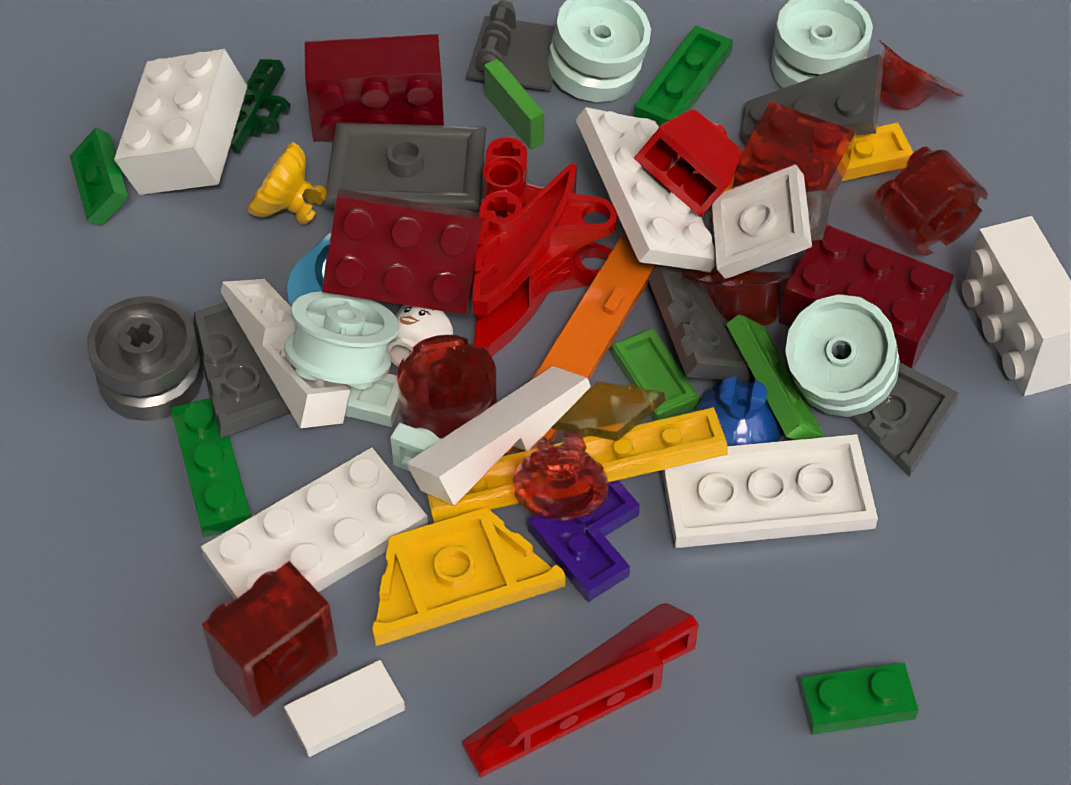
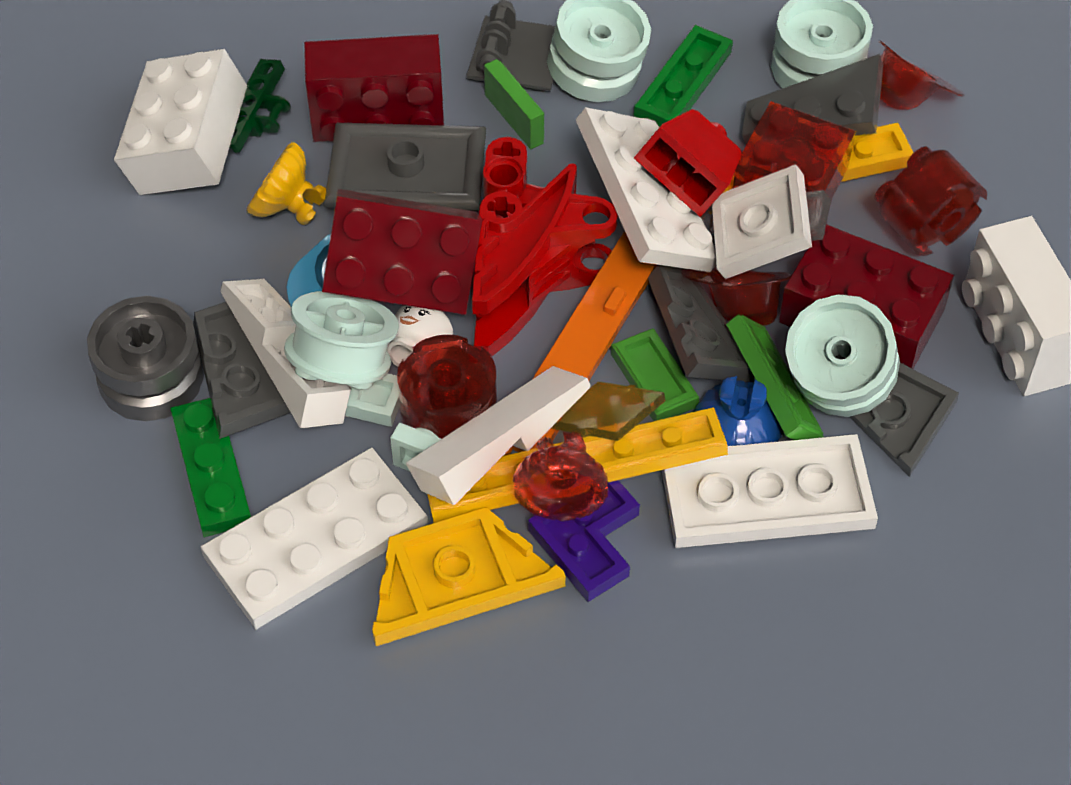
(98, 177): green plate -> none
(270, 638): clear red brick -> none
(344, 708): white tile -> none
(589, 689): red wedge -> none
(858, 698): green plate -> none

